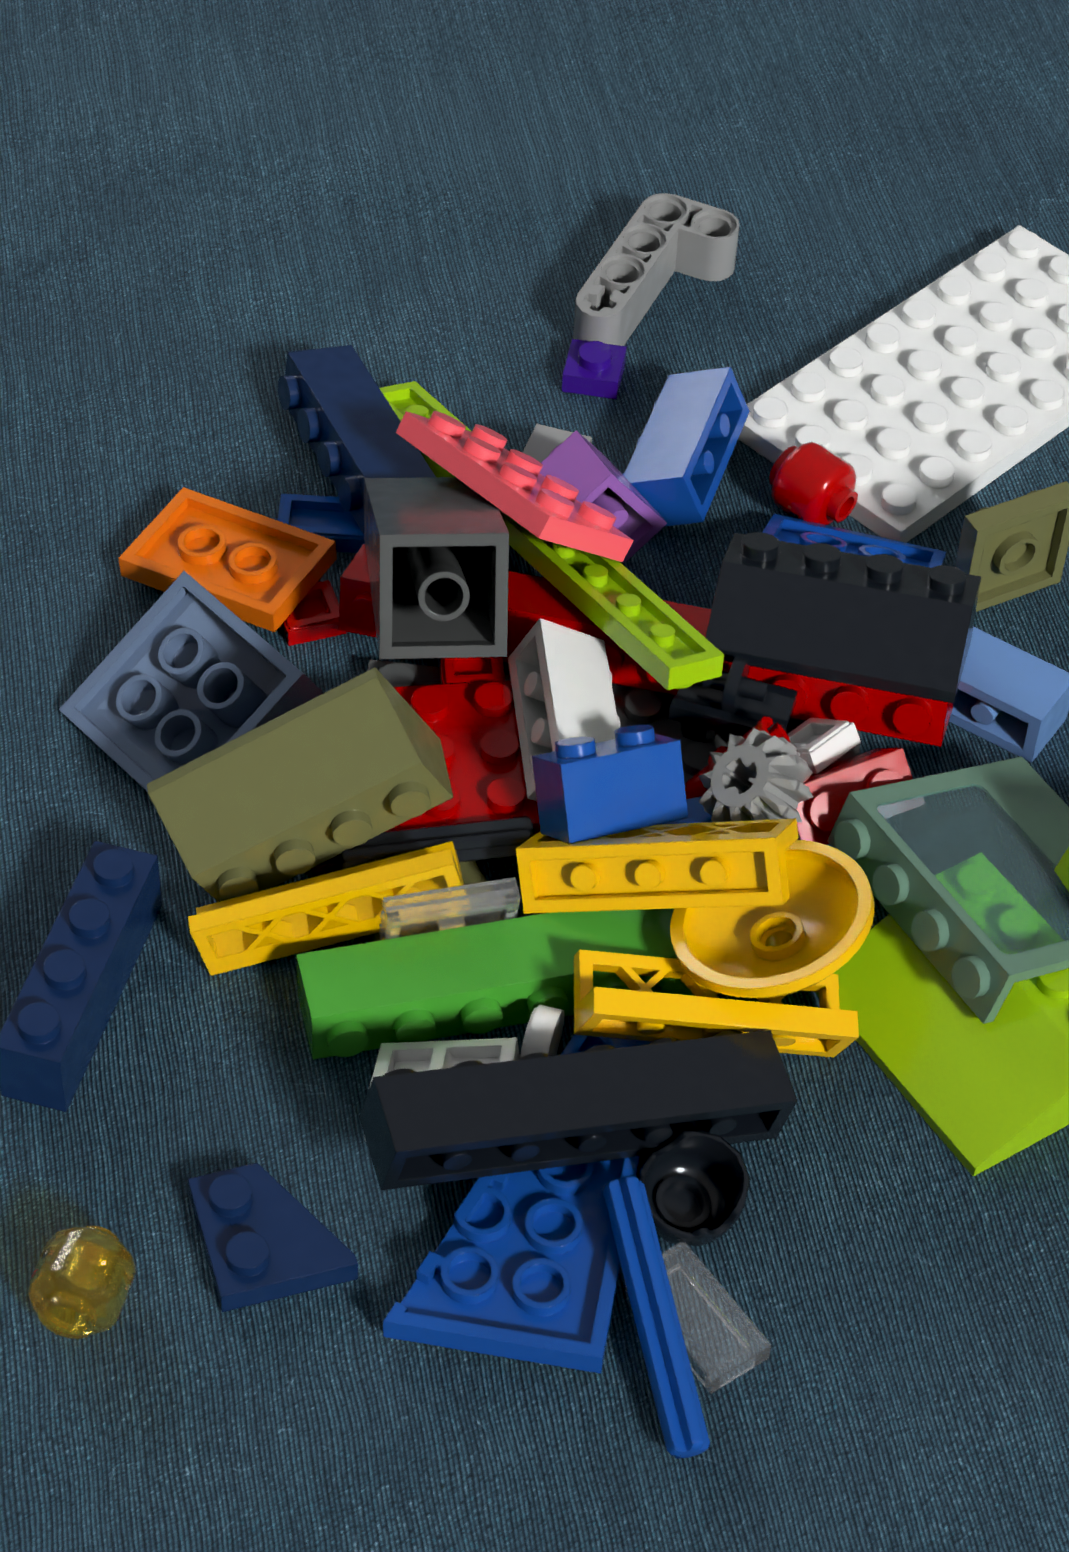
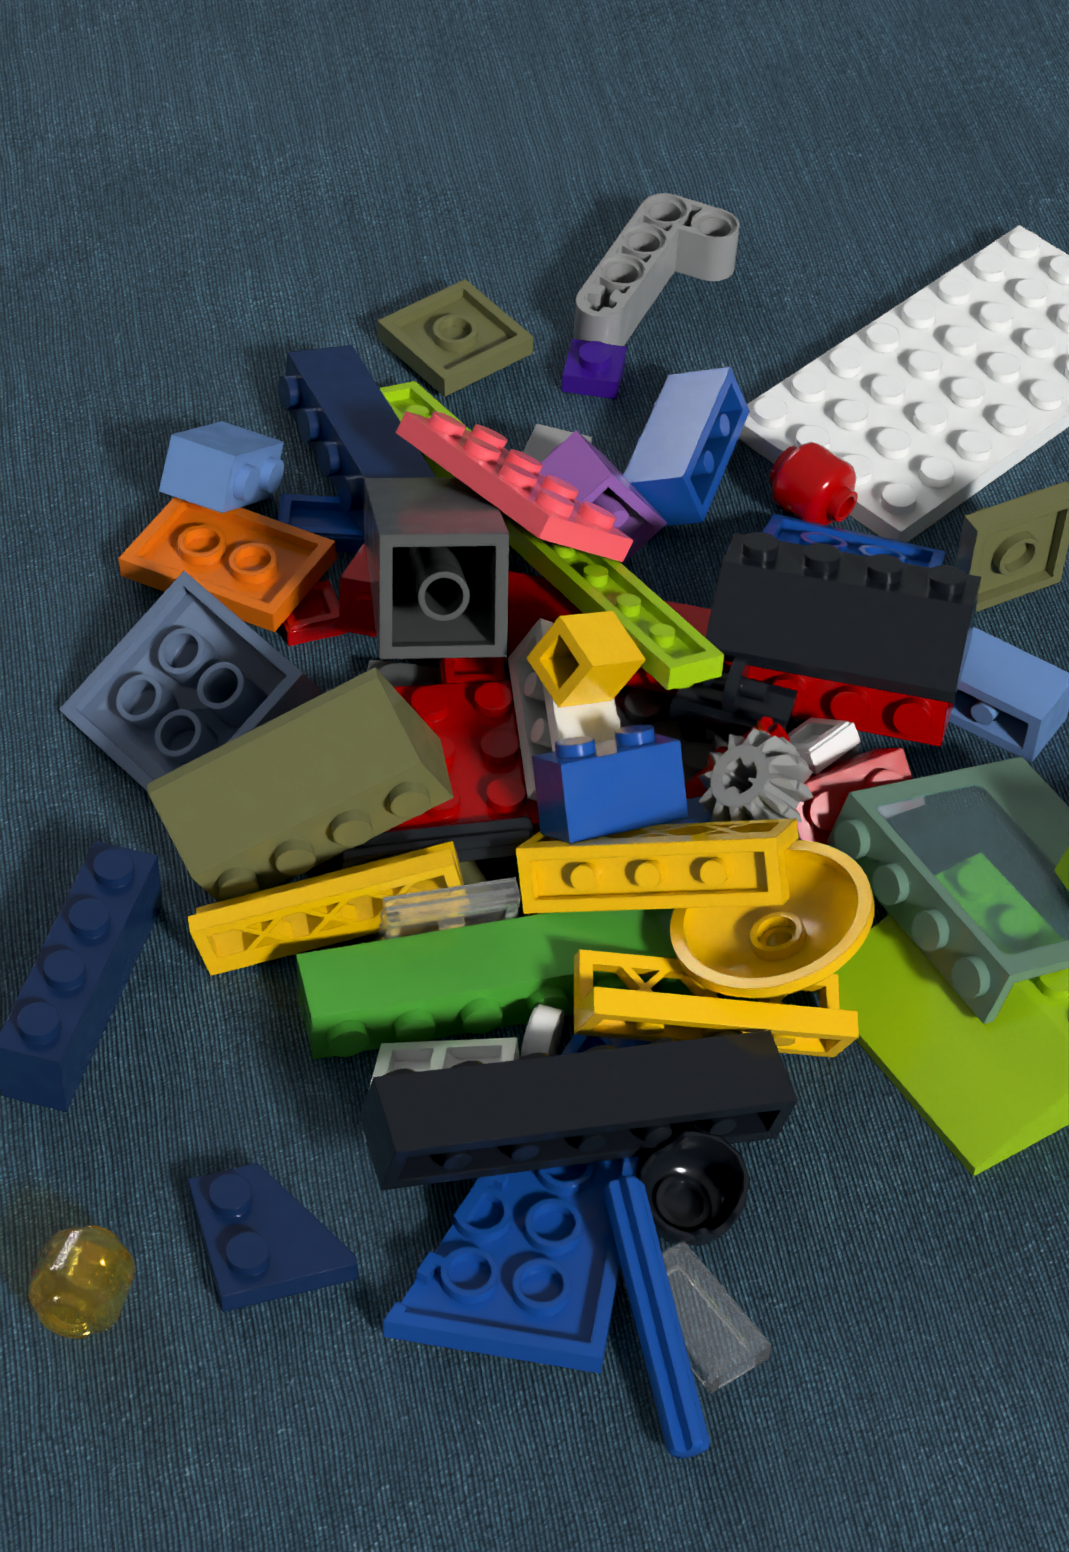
(222, 466): none -> medium blue brick
(454, 337): none -> olive plate
(585, 658): none -> yellow brick

